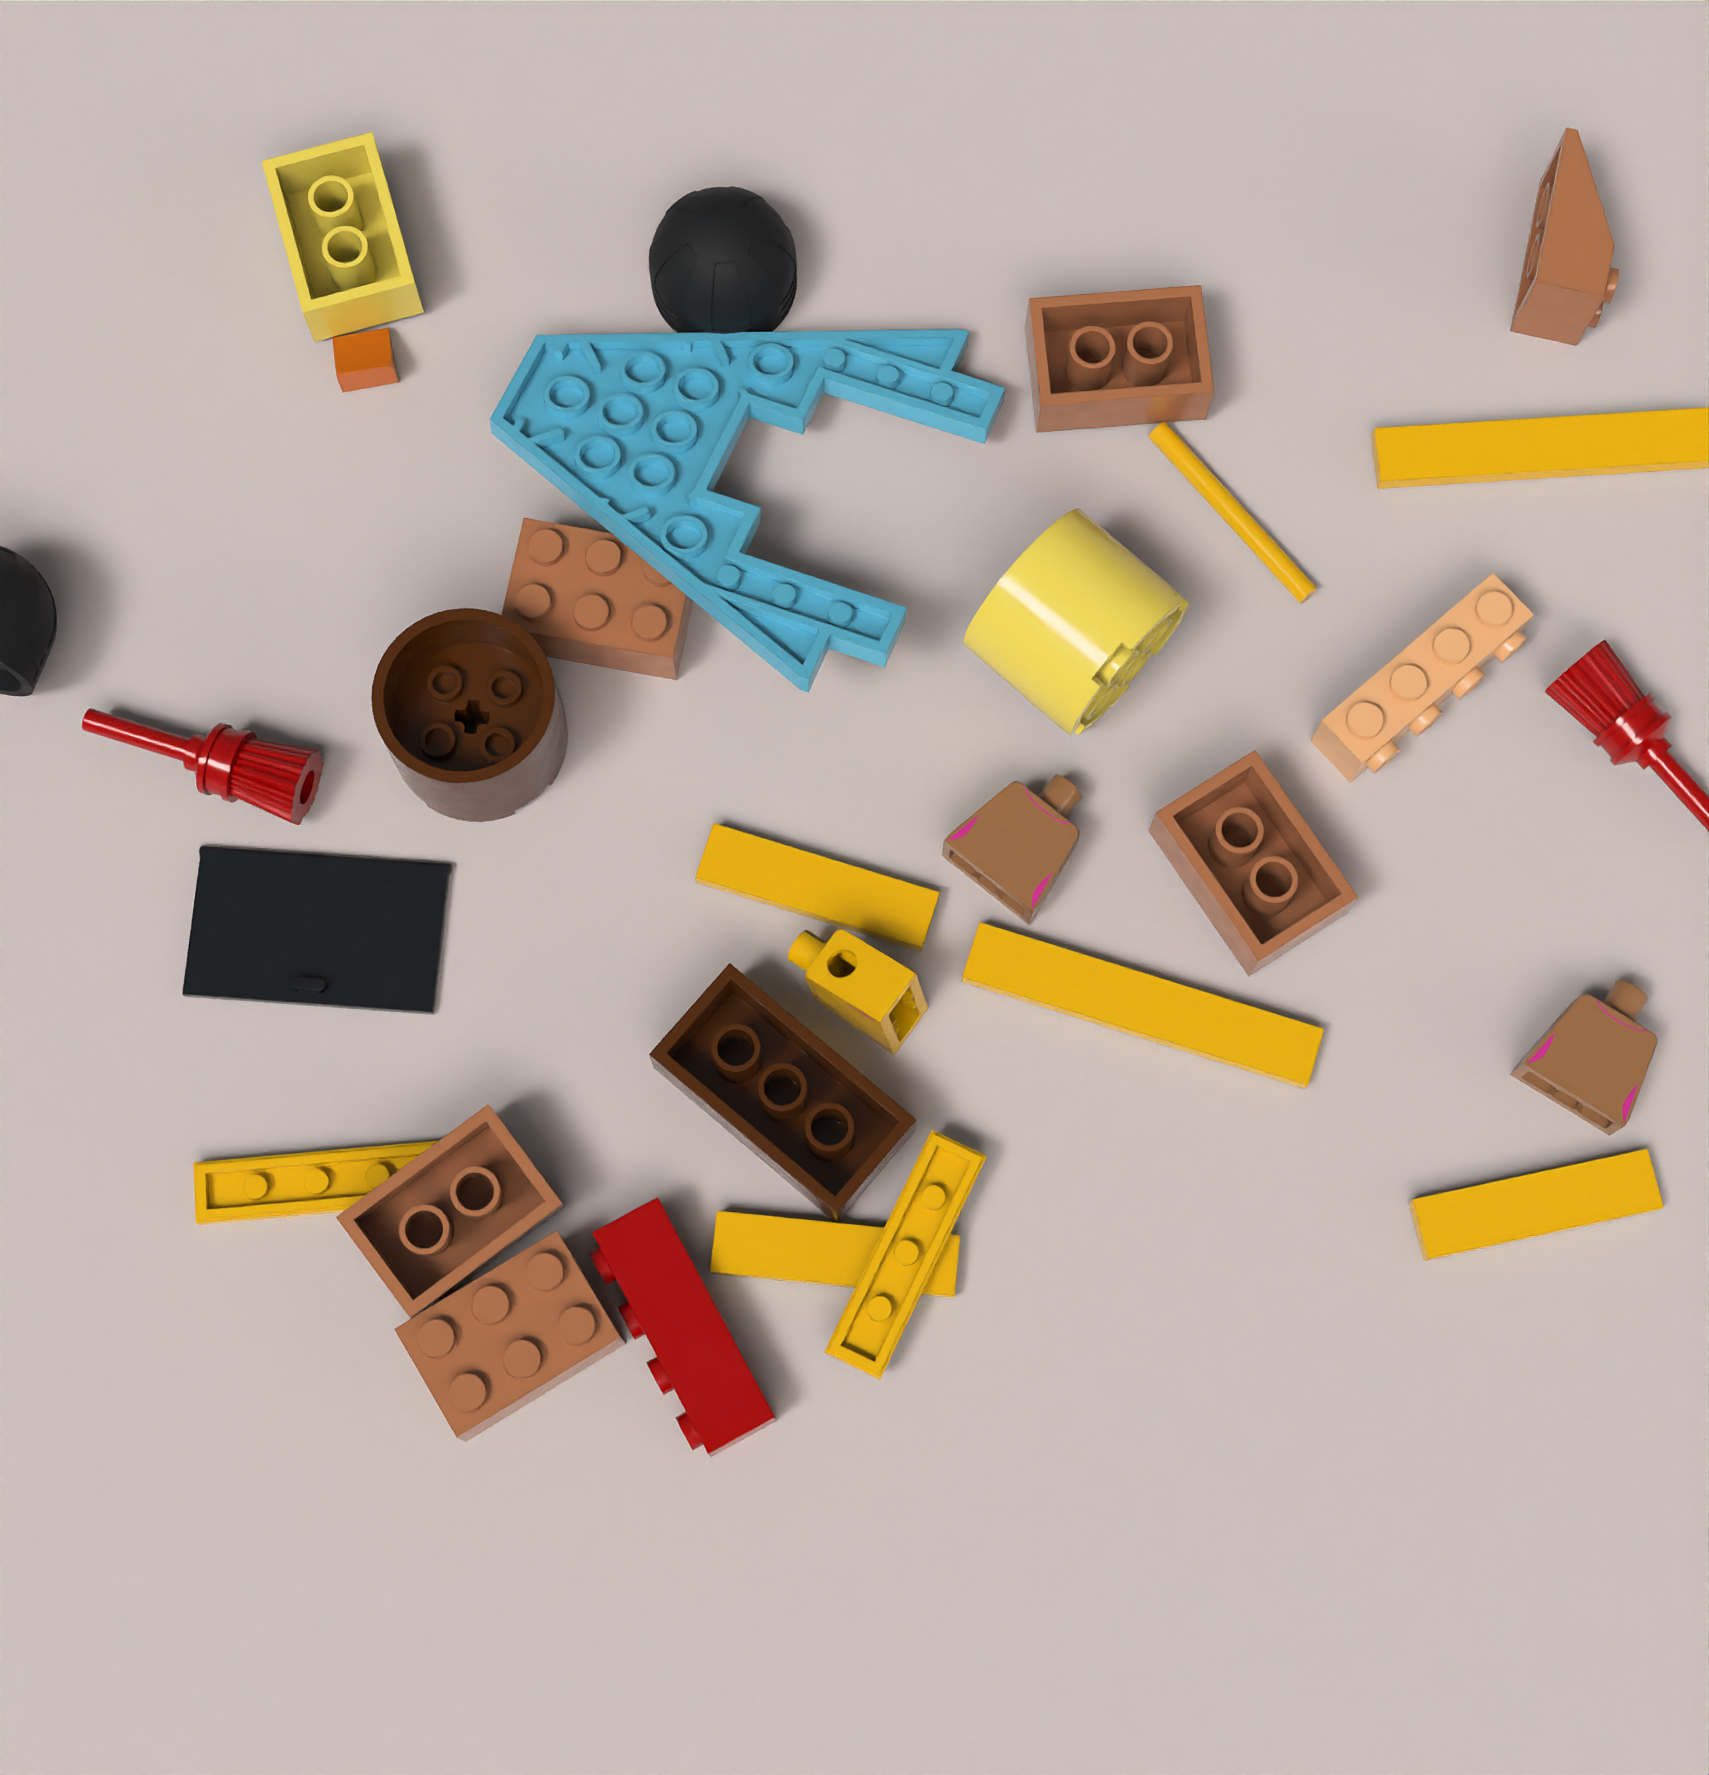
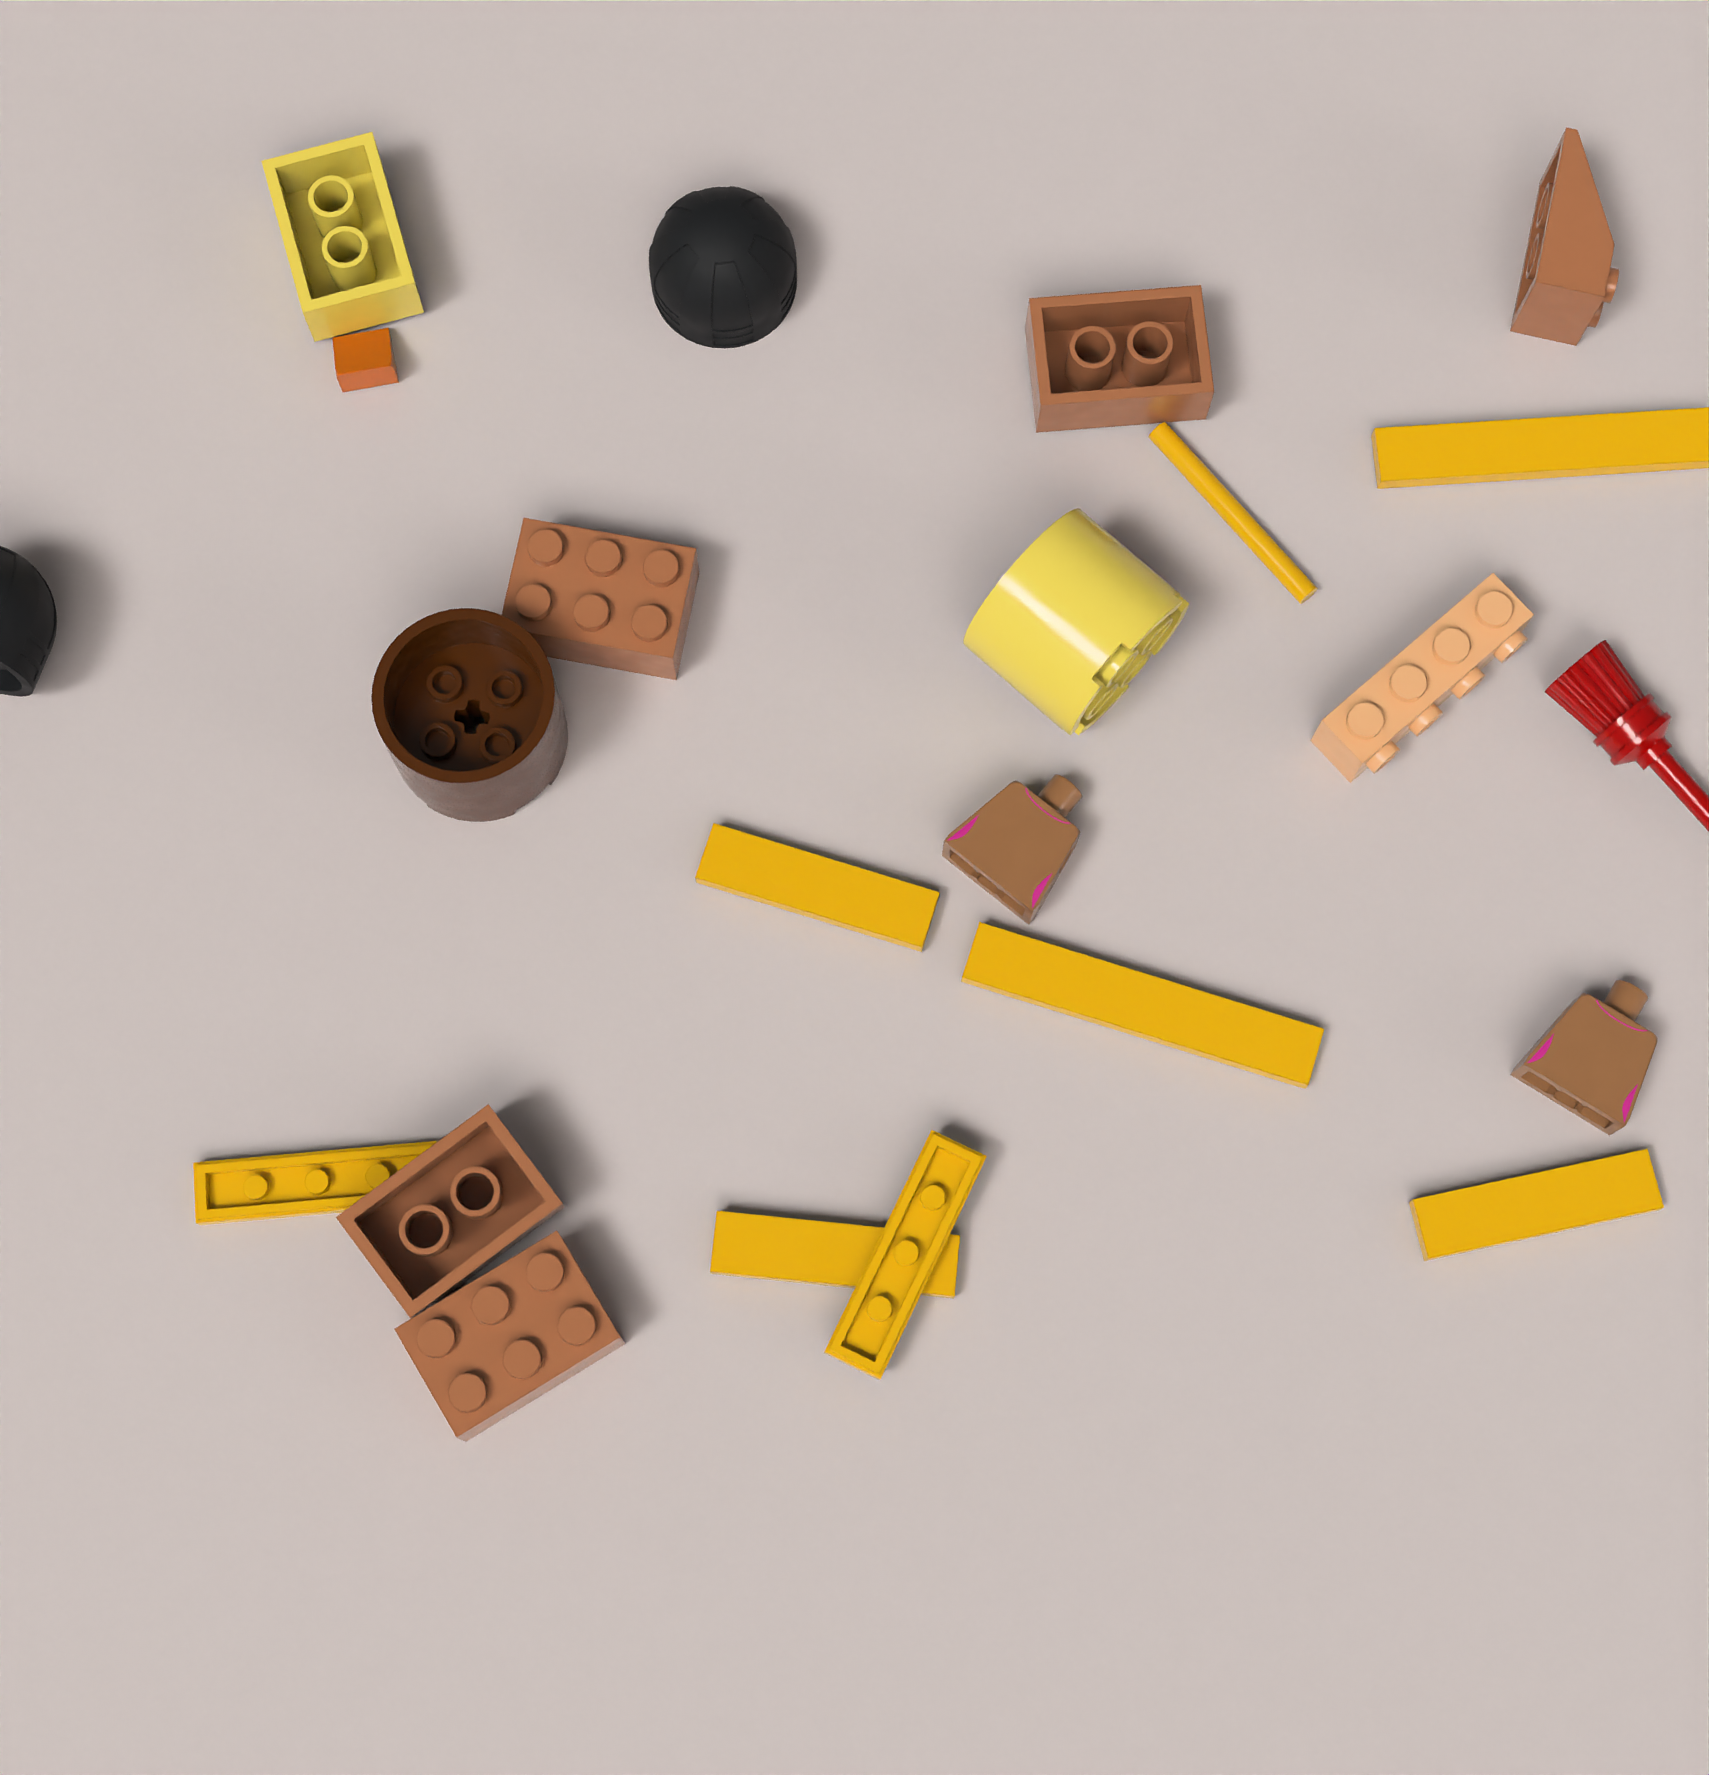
(229, 763): red piece -> none
(317, 920): black container -> none
(650, 419): medium azure wing -> none
(683, 1328): red brick -> none
(783, 1092): reddish brown brick -> none
(861, 986): yellow torso -> none
(1252, 863): nougat brick -> none

